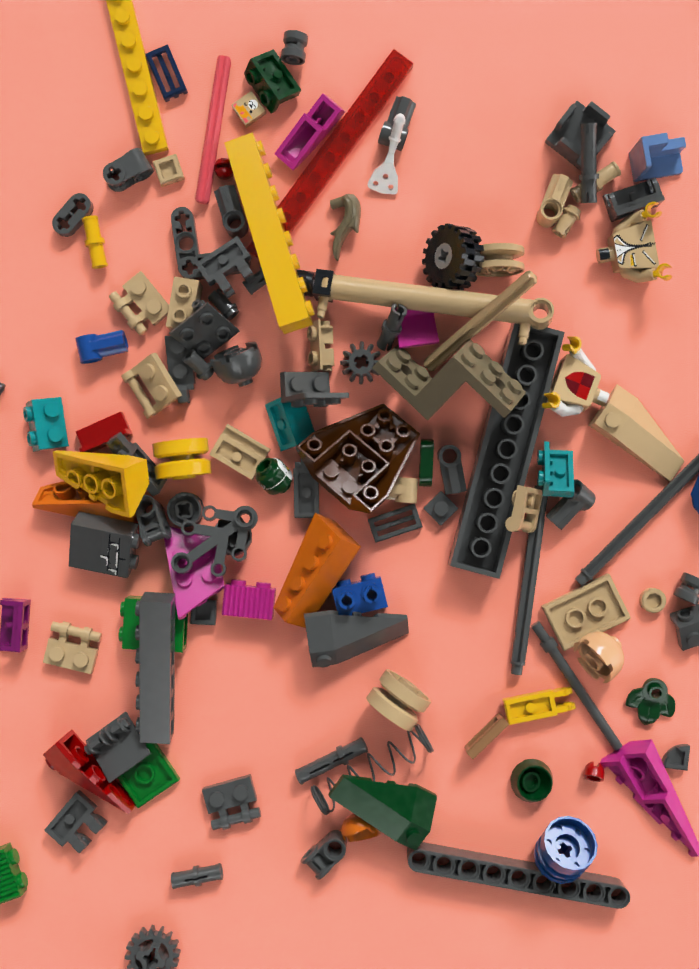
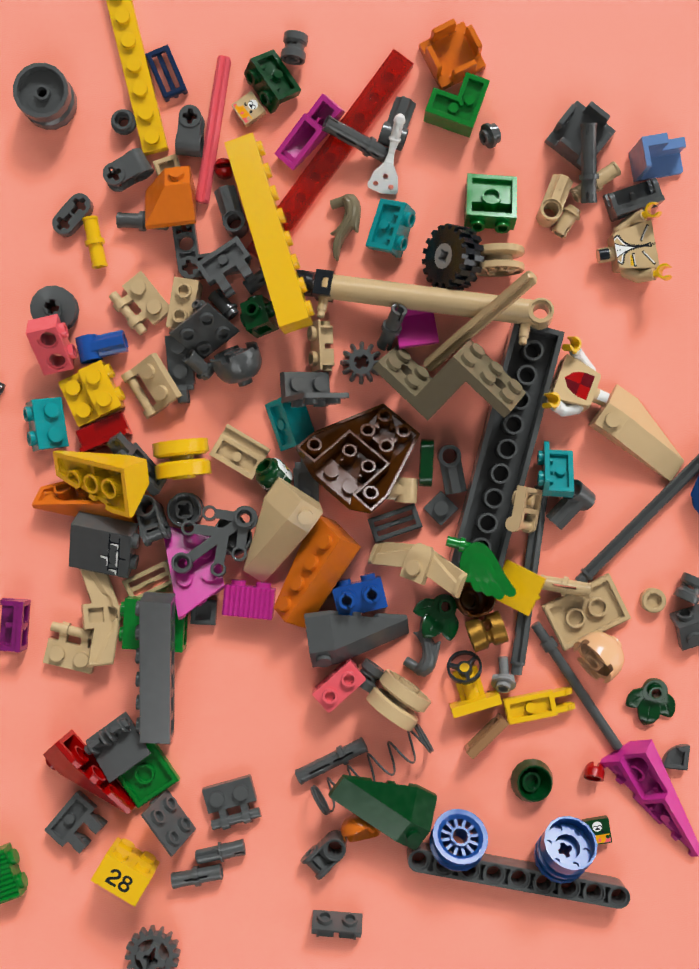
(45, 96): none -> dark grey wheel
(46, 345): none -> coral brick
(51, 296): none -> dark grey piece
(92, 393): none -> yellow plate
(102, 617): none -> tan plate
(120, 115): none -> dark grey plate
(125, 871): none -> yellow brick
(130, 590): none -> tan tile
(133, 220): none -> dark grey pin
(168, 822): none -> dark grey hinge
(171, 199): none -> orange slope
(190, 137): none -> dark grey piece
(221, 852): none -> dark grey axle
(258, 316): none -> dark green brick
(282, 524): none -> tan wedge
(338, 685): none -> coral bracket
(345, 923): none -> dark grey hinge
(354, 138): none -> dark grey pin
(372, 673): none -> dark grey wheel
(391, 227): none -> teal bracket
(418, 564): none -> tan plate
(429, 658): none -> dark grey piece
(435, 619): none -> dark green plate
(443, 834): none -> blue wheel
(452, 53): none -> orange panel
(457, 112): none -> green panel
(470, 686): none -> yellow piece
(474, 603): none -> reddish brown hair
(477, 630): none -> pearl gold wheel
(482, 568): none -> green animal
(490, 135): none -> dark grey plate
(490, 202): none -> green plate
(503, 681): none -> light grey plate
(527, 586): none -> yellow piece
(582, 588): none -> tan pin
(601, 828): none -> dark green tile

